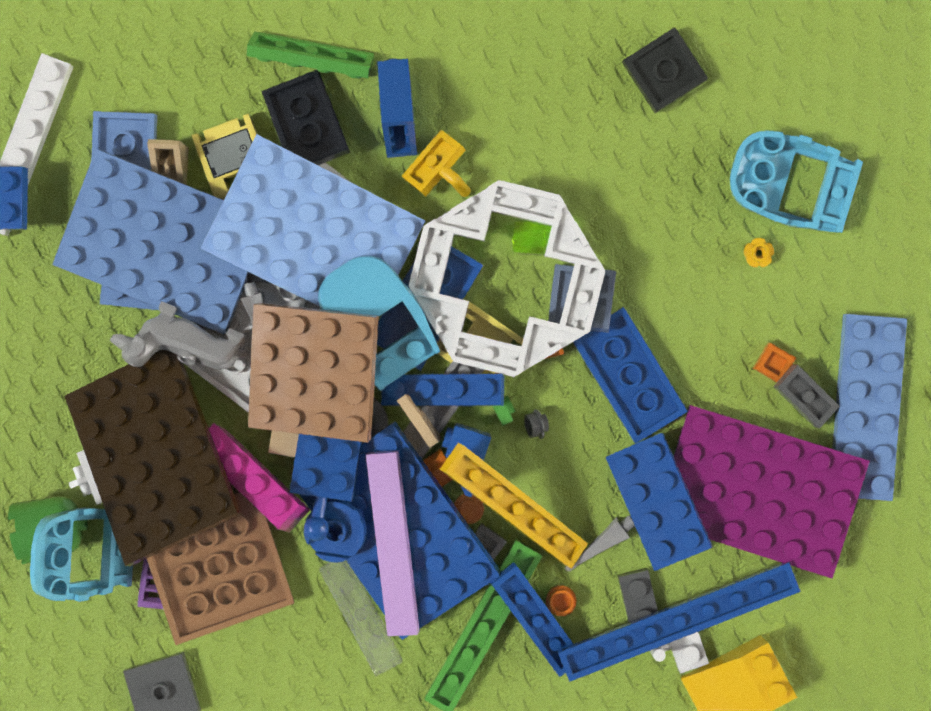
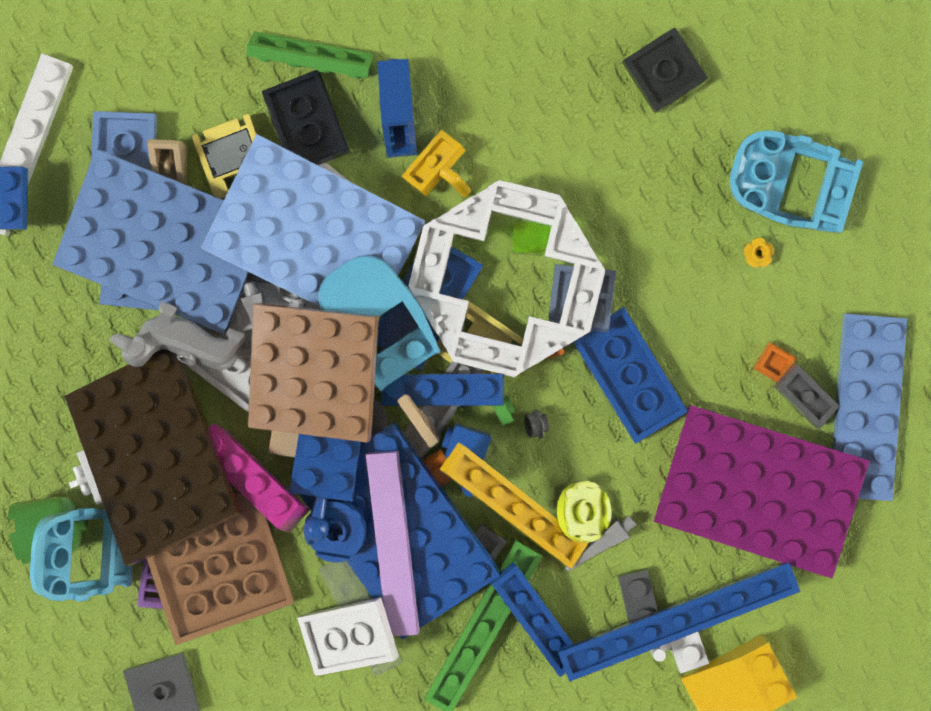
(348, 637): none -> white plate
(470, 508): orange plate -> none
(561, 600): orange plate -> none
(584, 511): none -> neon yellow tile
(659, 502): blue plate -> none

